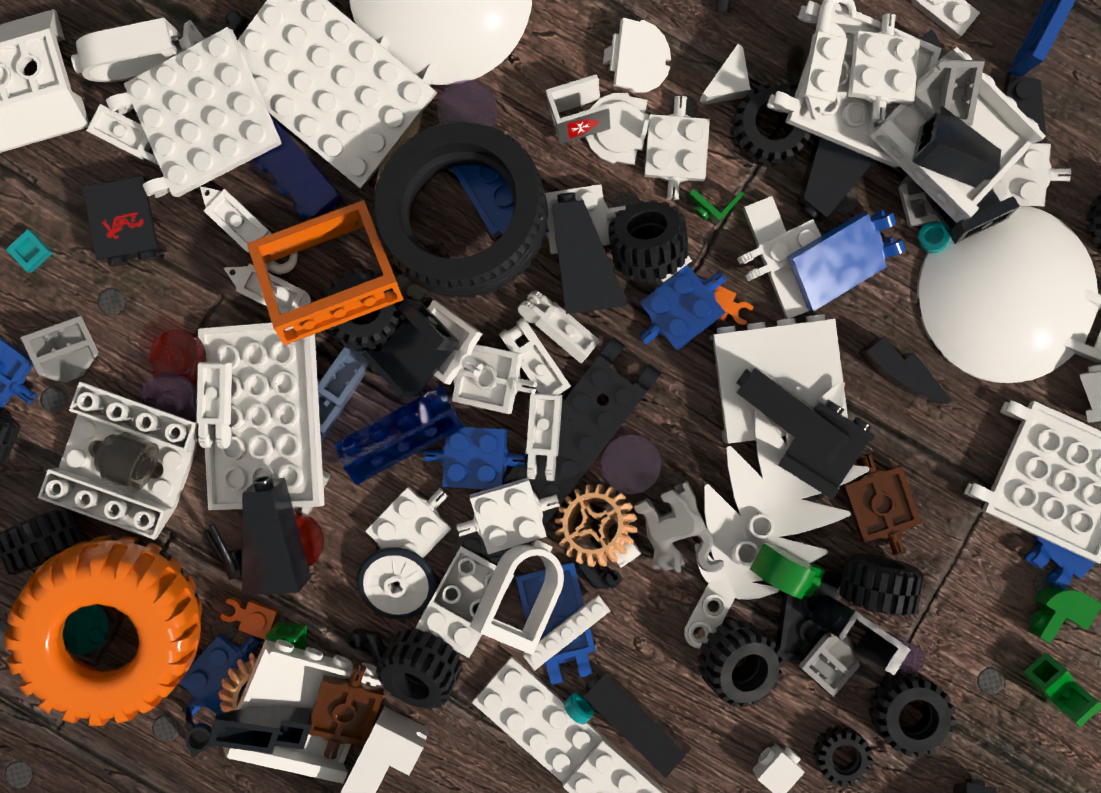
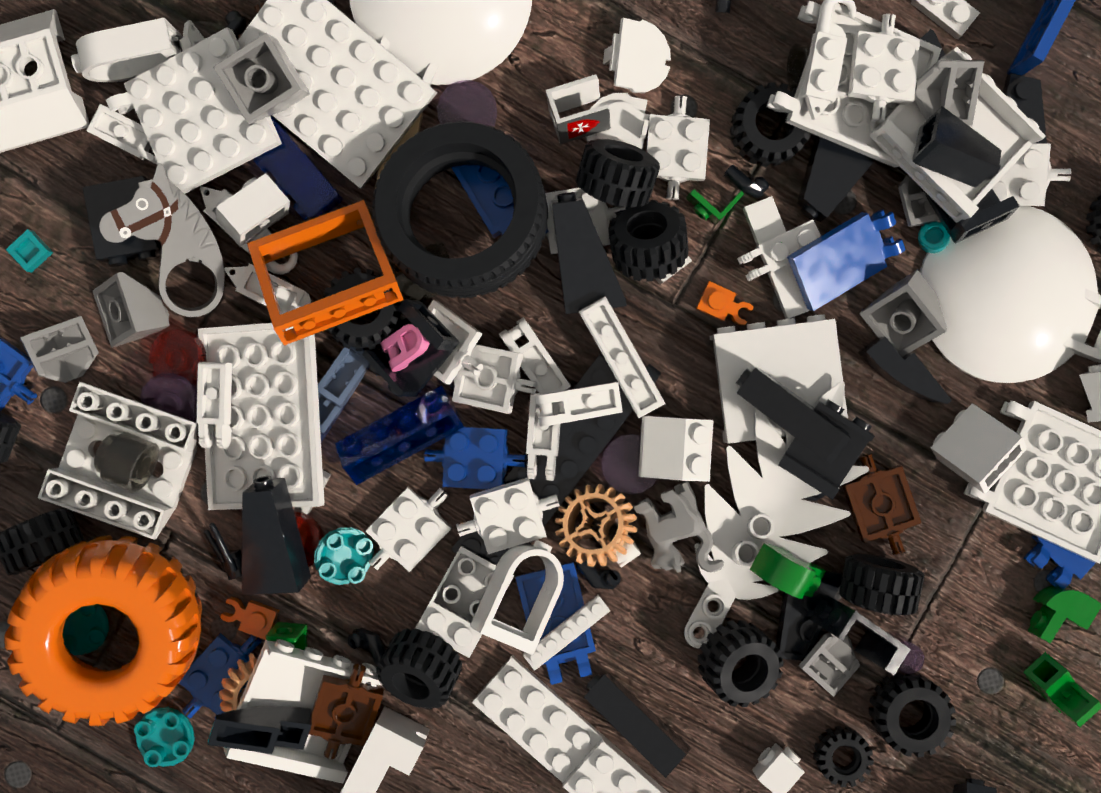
(129, 310): none -> light grey slope
(164, 737): none -> teal dish
(168, 215): none -> light grey animal
(197, 735): black plant -> none
(252, 209): none -> white brick
(261, 79): none -> light grey slope
(343, 556): none -> teal dish
(391, 565): white wheel -> none
(409, 341): none -> bright pink plate
(558, 325): white hinge -> none
(578, 708): teal tile -> none
(579, 403): none -> white plate
(617, 173): none -> black tyre
(621, 357): none -> white tile
(675, 448): none -> white slope
(682, 307): blue plate -> none
(730, 81): white slope -> none
(745, 184): none -> black arm
(906, 314): none -> light grey slope
(978, 447): none -> white brick

